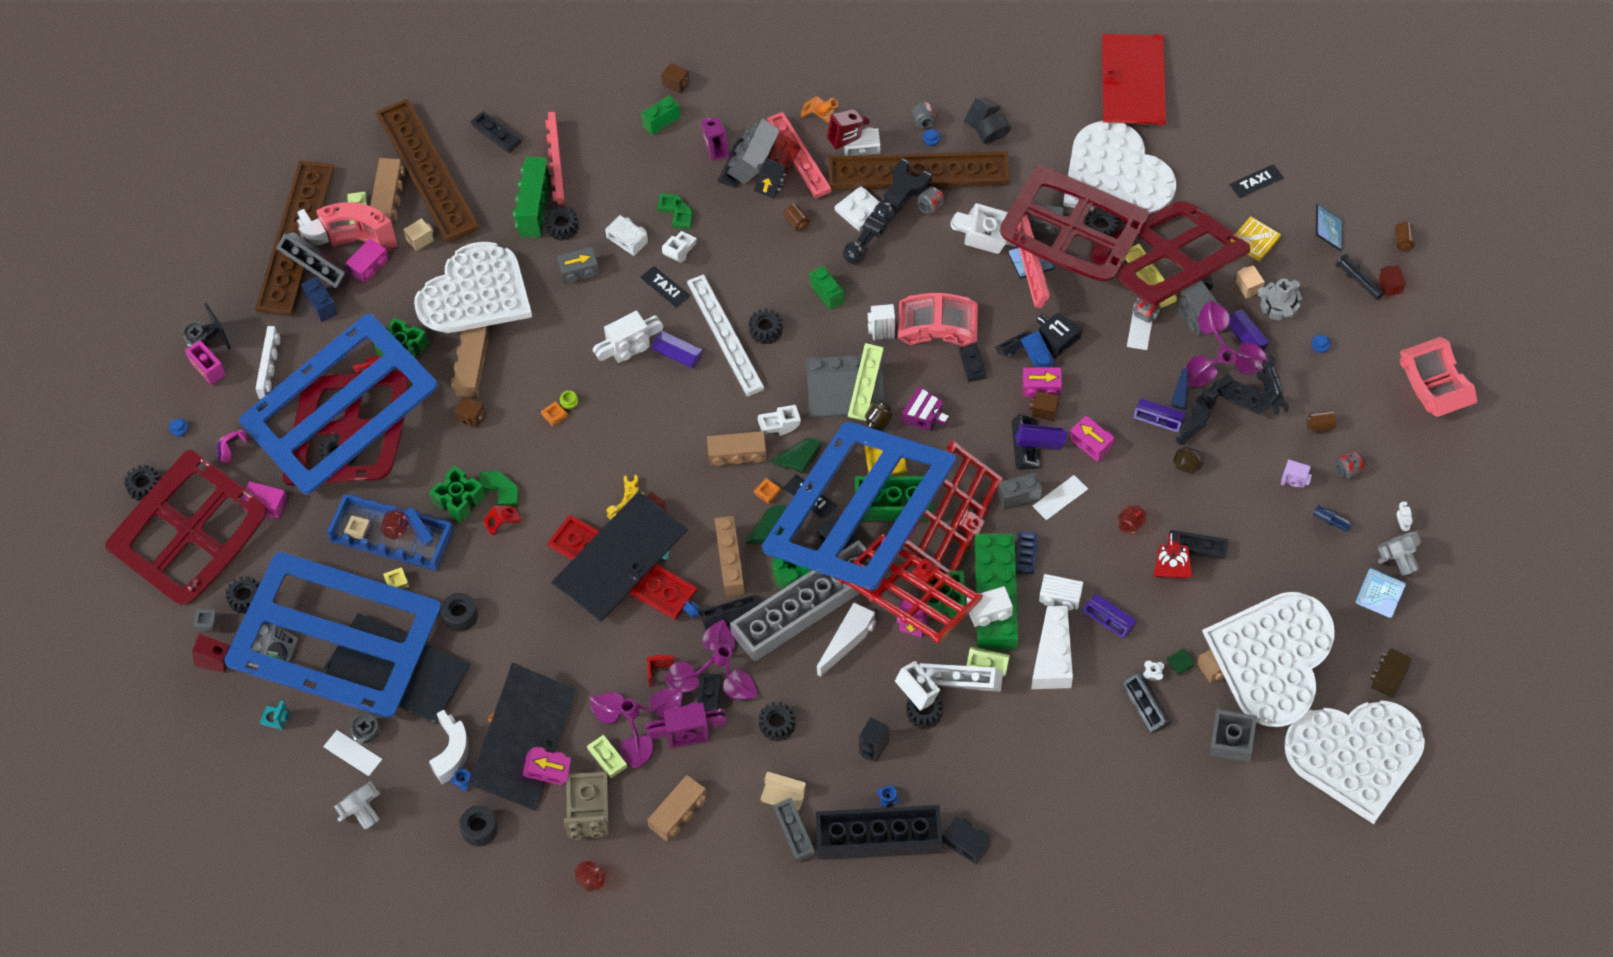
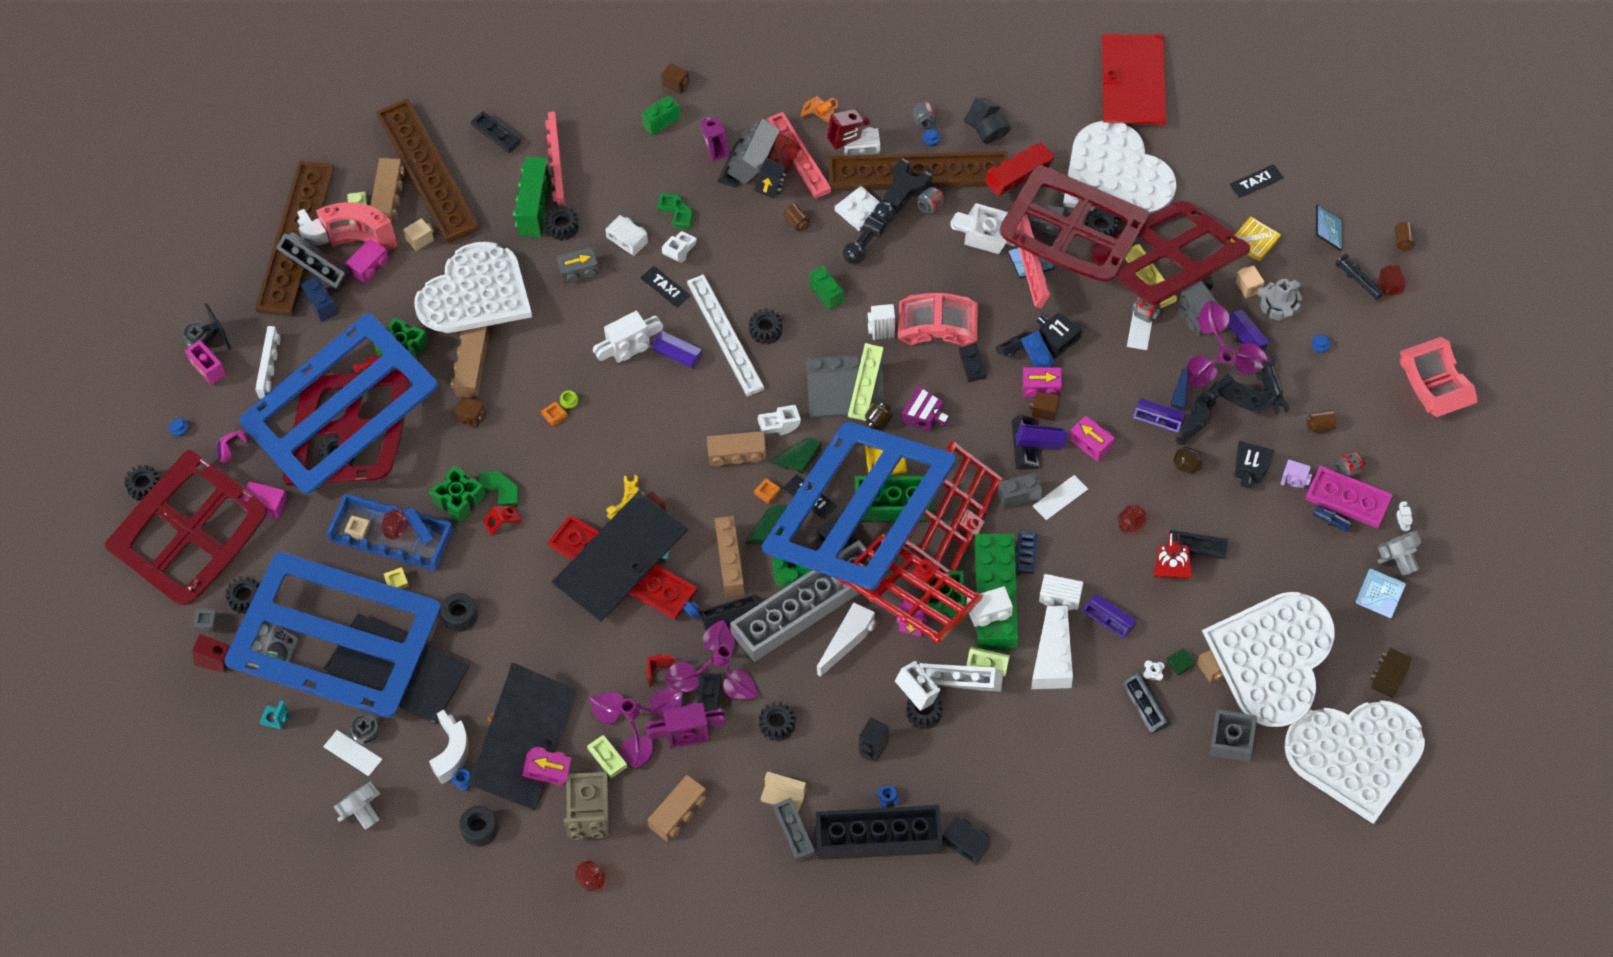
(1018, 169): none -> red brick
(1252, 463): none -> black torso
(1348, 497): none -> dark pink plate

